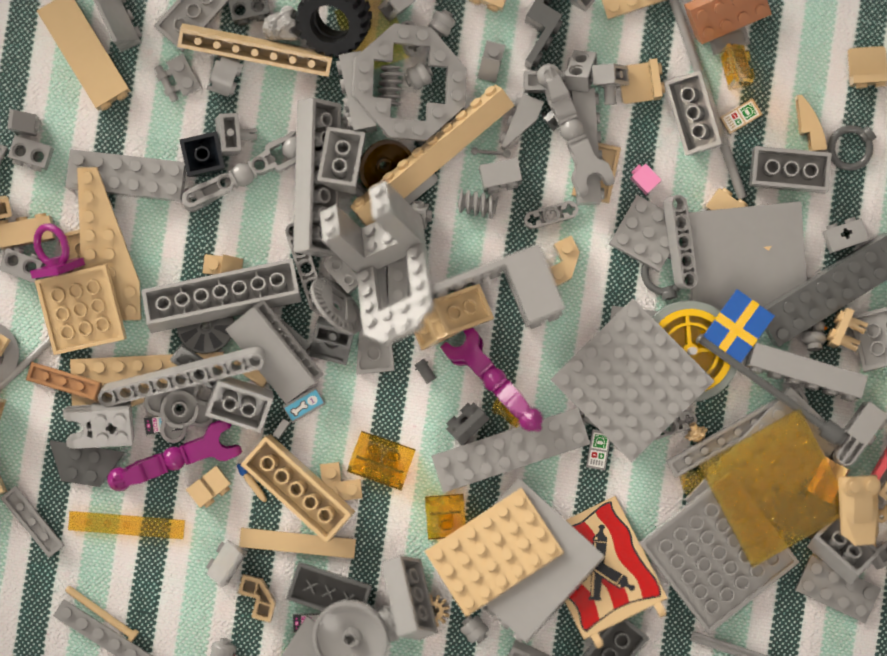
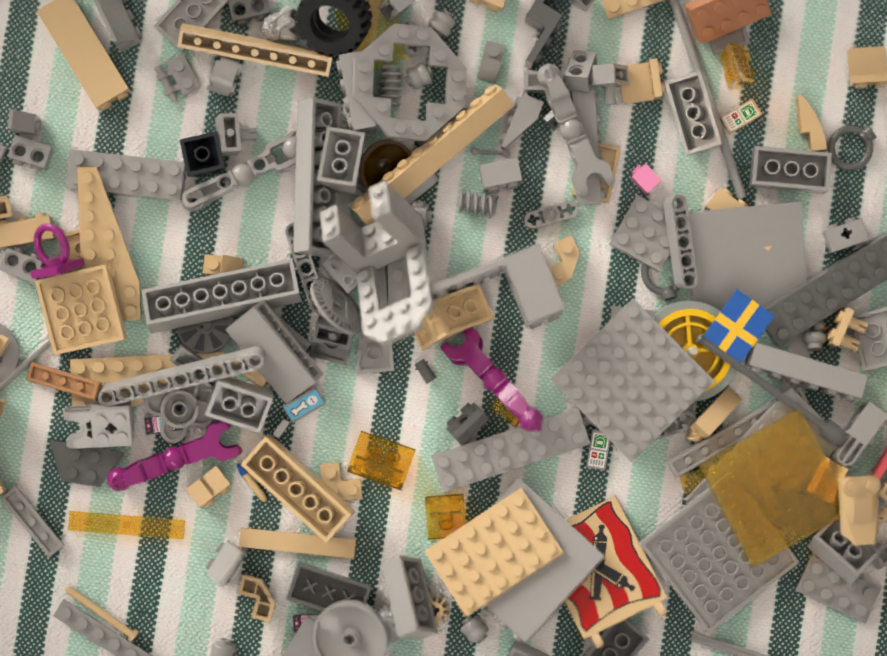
(716, 412): none -> tan slope

